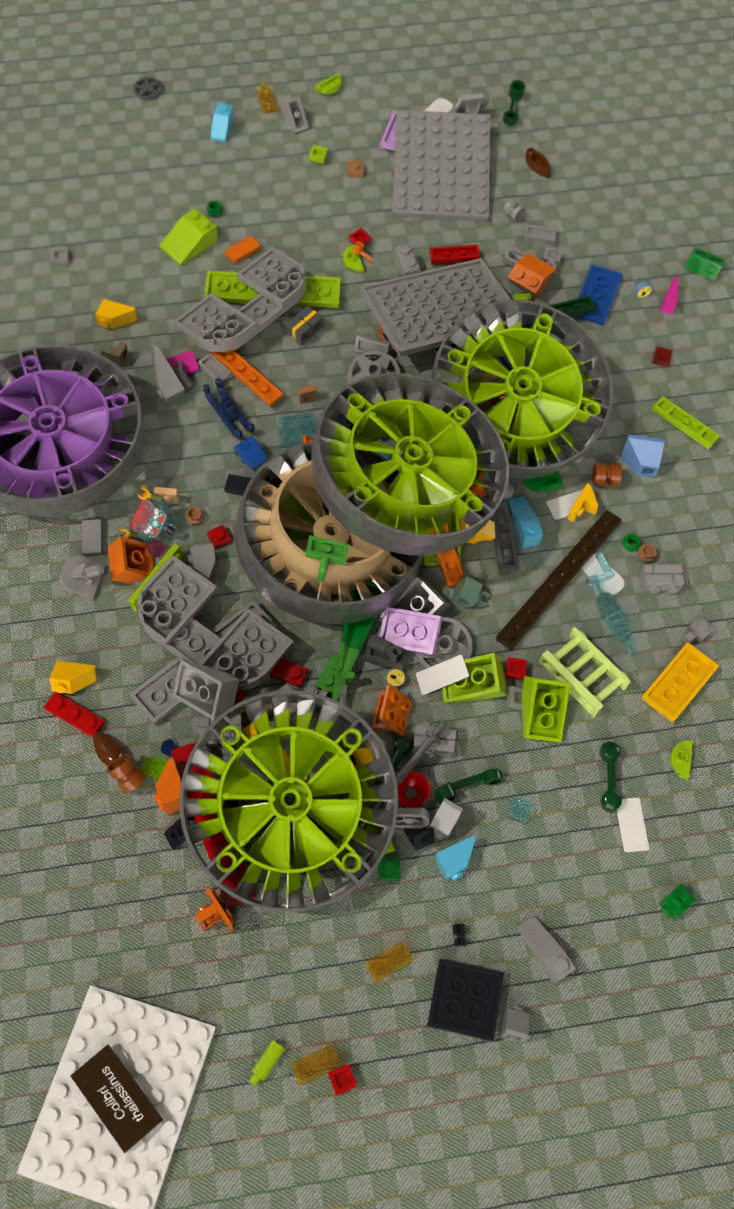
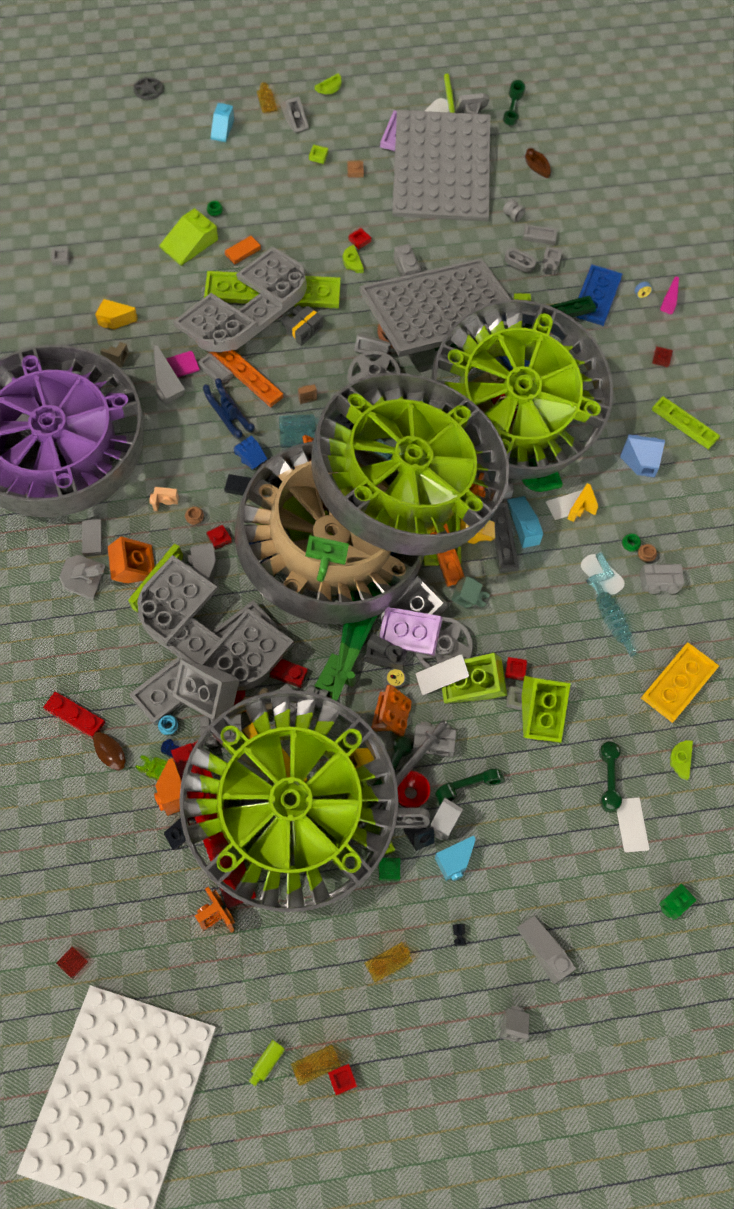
(72, 677): yellow slope -> none
(72, 962): none -> clear red tile
(116, 1098): dark brown tile -> none
(126, 773): dark orange wheel -> none
(150, 519): torso -> none
(155, 548): clear pink plate -> none
(168, 719): none -> medium azure plate
(183, 377): dark grey bar -> none
(358, 249): orange hand -> none
(449, 93): none -> lime bar
(453, 254): red plate -> none
(465, 1000): black plate -> none
(519, 810): clear light blue plate -> none
(531, 274): orange slope -> none
(558, 580): dark brown plate -> none
(579, 689): yellowish green fence -> none
(607, 474): dark orange wheel -> none
(698, 630): light grey plate -> none
(705, 263): green bracket -> none

